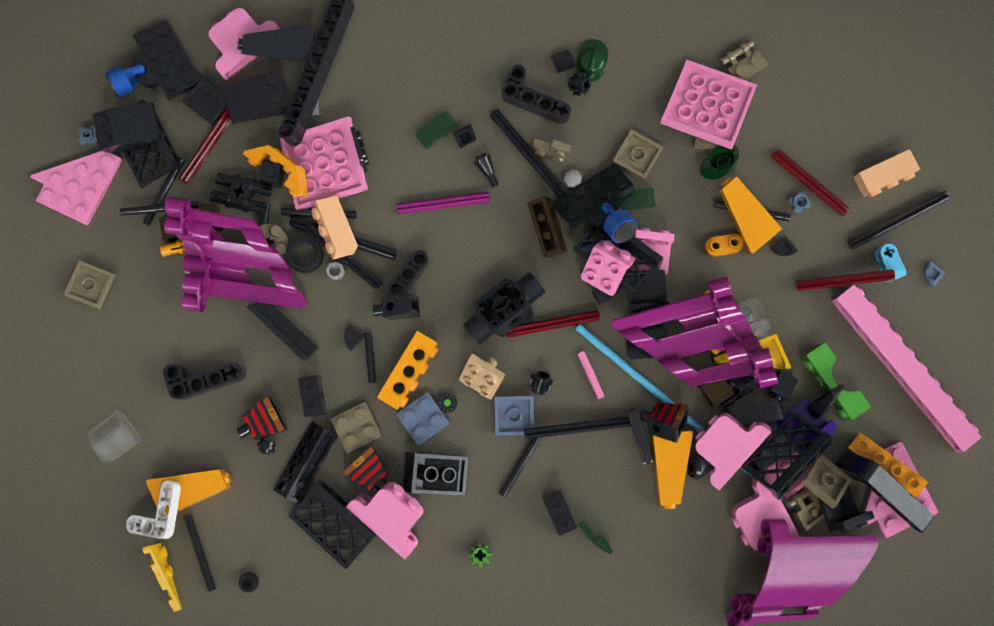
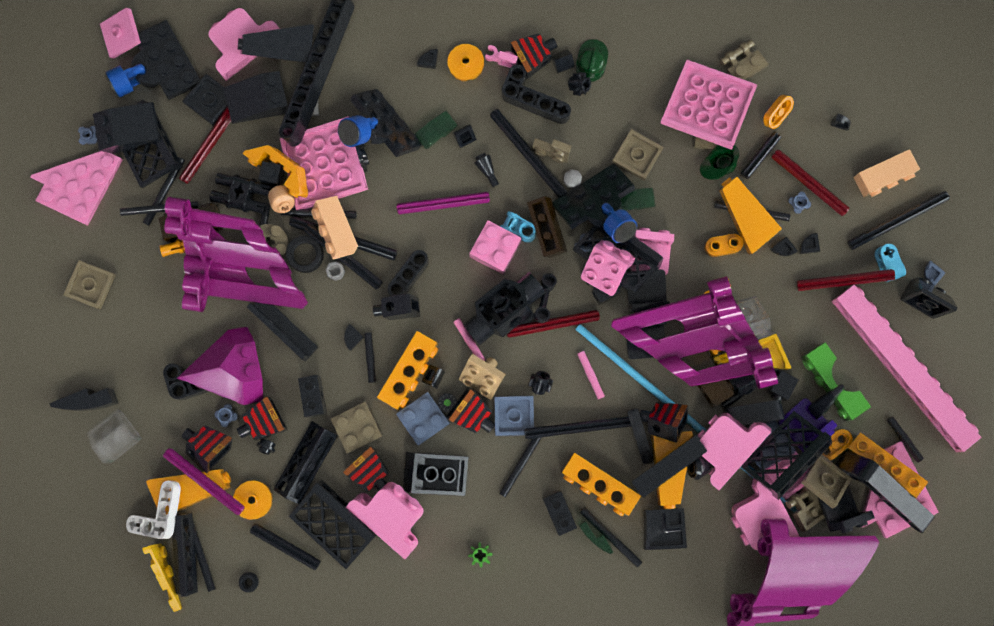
(87, 400): none -> black slope
(120, 33): none -> bright pink plate
(184, 555): none -> black fence
(203, 481): none -> magenta axle
(206, 446): none -> torso
(219, 414): none -> sand blue plate
(229, 368): none -> magenta wedge
(262, 496): none -> light orange plate
(280, 199): none -> light nougat head
(285, 546): none -> black axle
(378, 123): none -> black plate
(428, 59): none -> black tile
(433, 376): none -> black slope
(465, 71): none -> light orange plate
(468, 339): none -> bright pink piece
(471, 413): none -> torso
(495, 247): none -> bright pink brick
(505, 58): none -> bright pink plate
(517, 224): none -> medium azure piece
(533, 52): none -> torso
(548, 282): none -> black bar
(611, 537): none -> black bar
(628, 497): none -> light orange brick
(664, 529): none -> black plate
(669, 466): none -> black fence
(761, 155): none -> black axle
(778, 111): none -> light orange plate
(810, 244): none -> black tile
(837, 447): none -> light orange plate
(841, 122): none -> black tile
(905, 439): none -> black piece
(928, 299): none -> black slope

